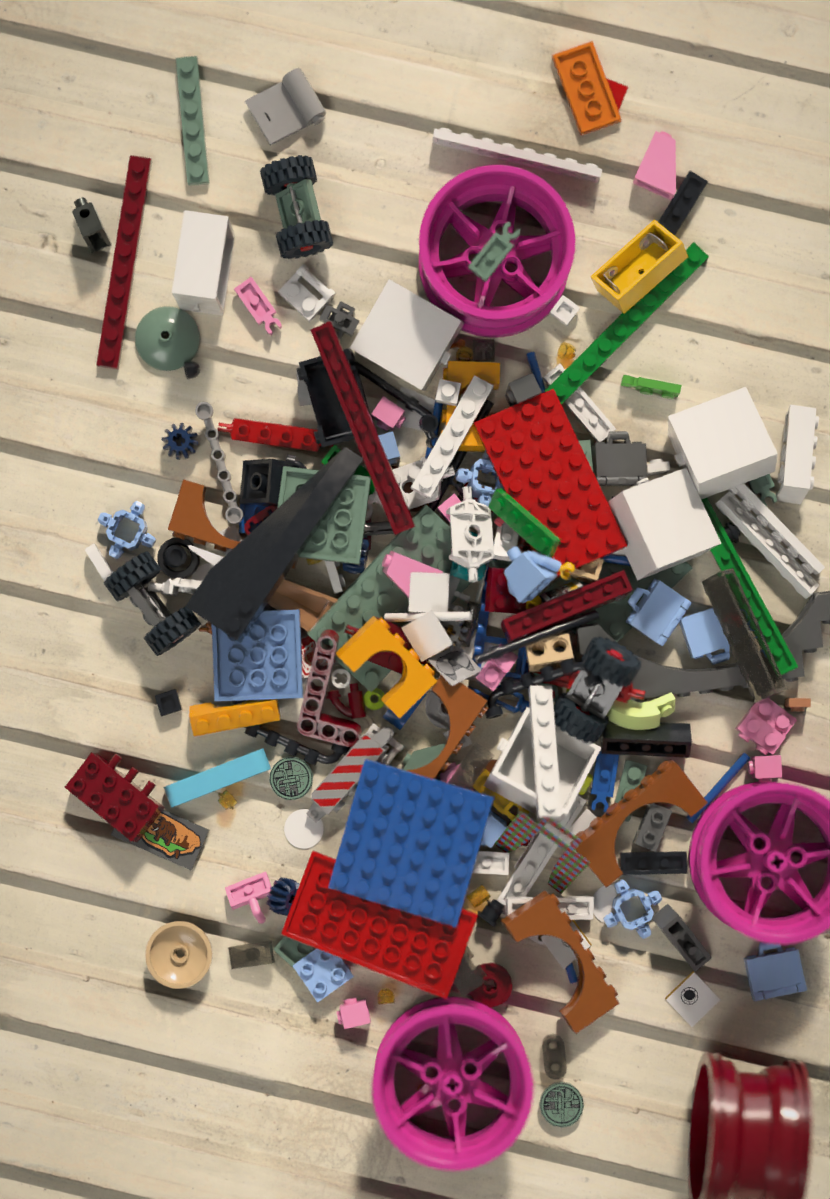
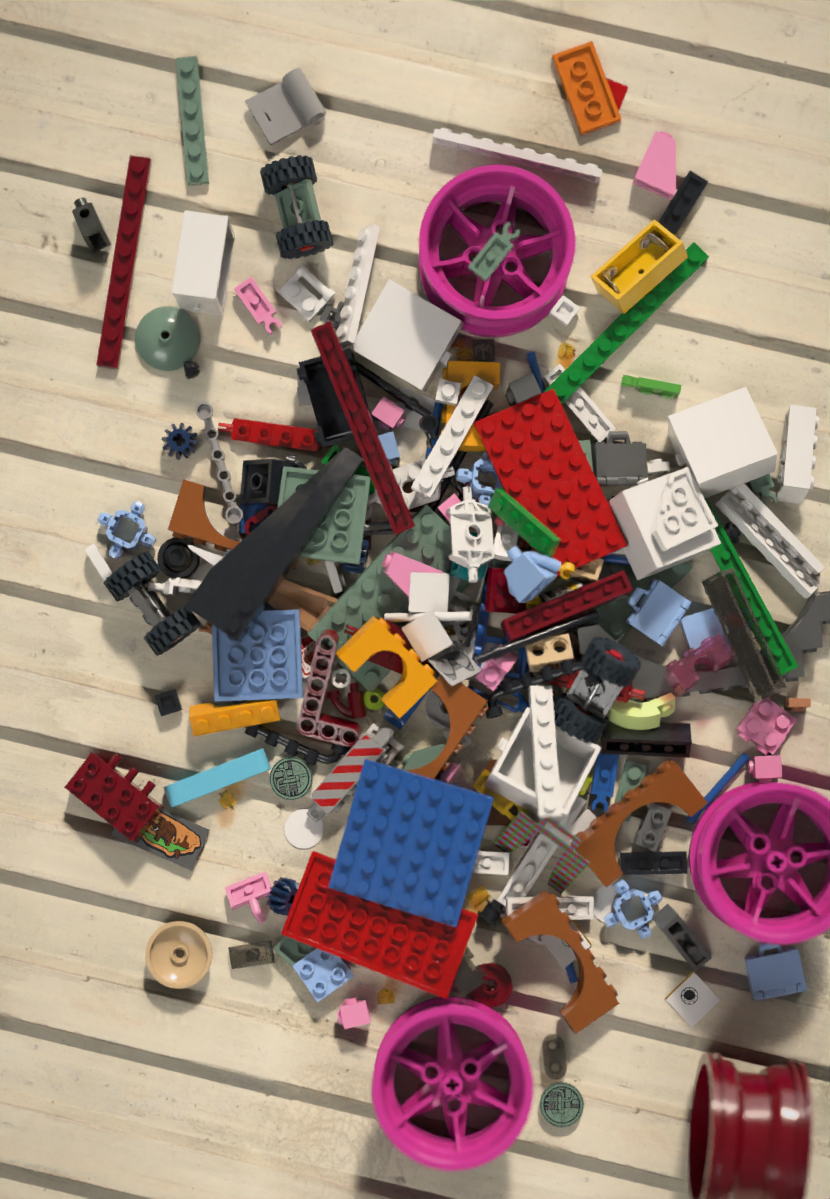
(357, 285): none -> white plate
(493, 830): light blue brick -> none
(681, 511): none -> white plate
(712, 652): none -> clear pink arch

